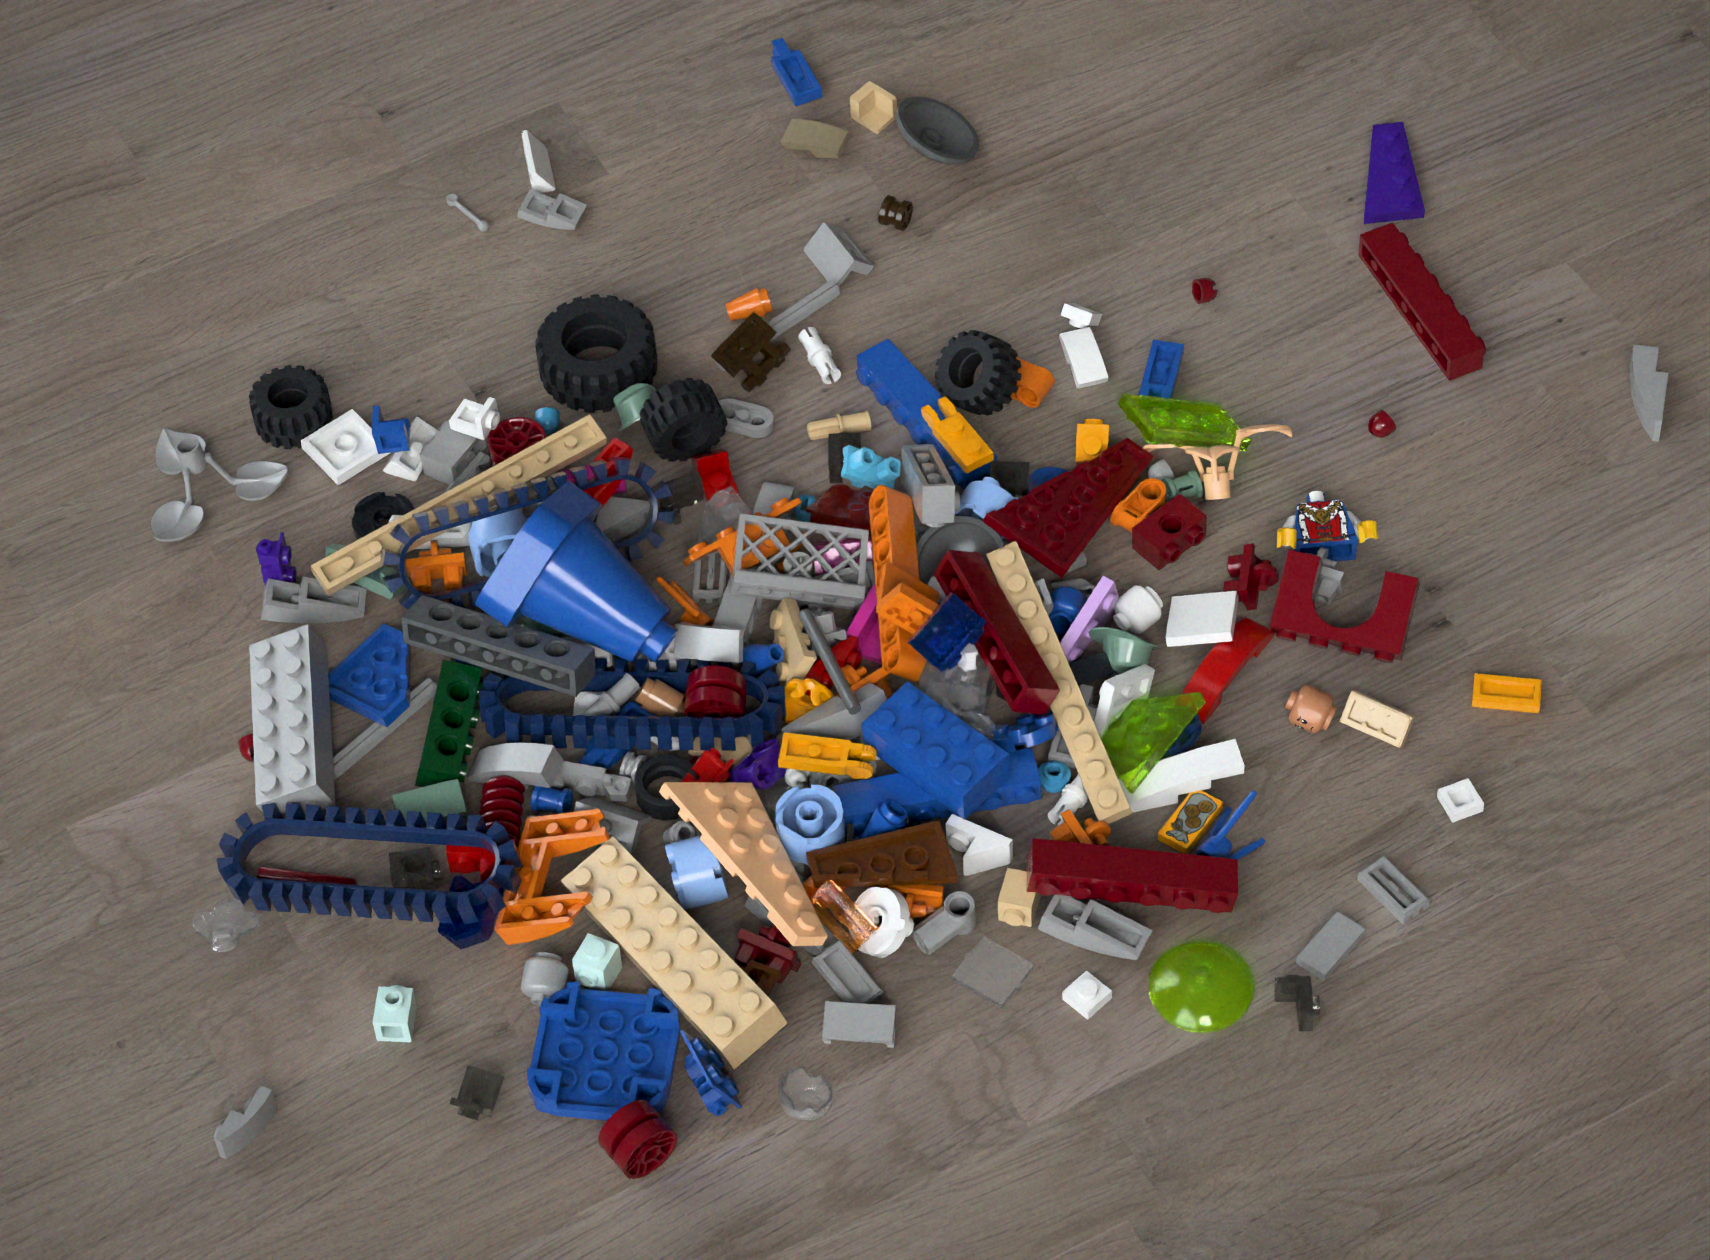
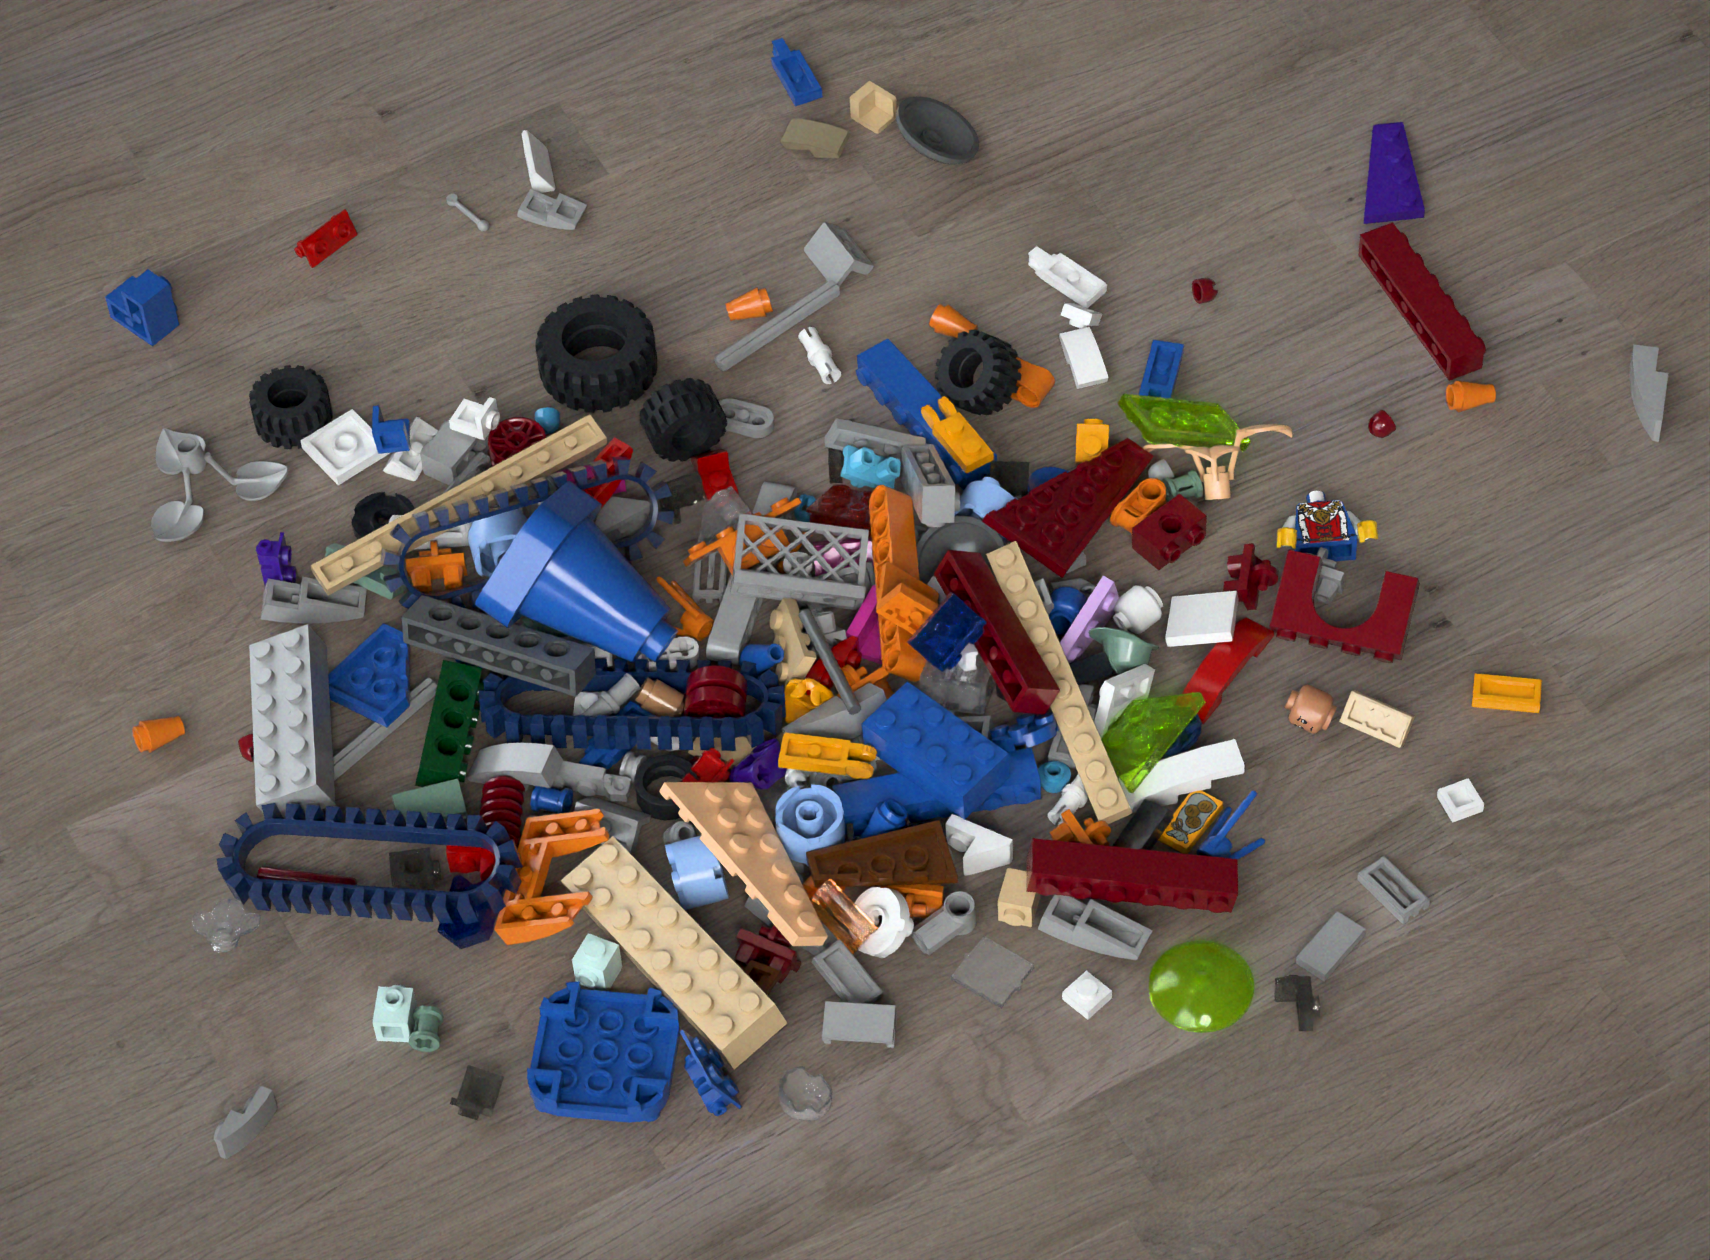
(144, 306): none -> blue brick
(157, 732): none -> orange cone
(326, 239): none -> red hinge
(426, 1028): none -> sand green bush
(543, 976): light grey head -> none
(630, 402): sand green piece -> none
(637, 1139): dark red wheel -> none
(709, 642): light grey slope -> none
(742, 346): dark brown plate -> none
(848, 423): tan axle -> none
(880, 440): none -> light grey plate
(895, 213): dark brown wheel -> none
(950, 322): none -> orange cone
(974, 719): clear plate -> none
(1067, 277): none -> white hinge
(1145, 826): none -> black slope
(1469, 395): none -> orange cone

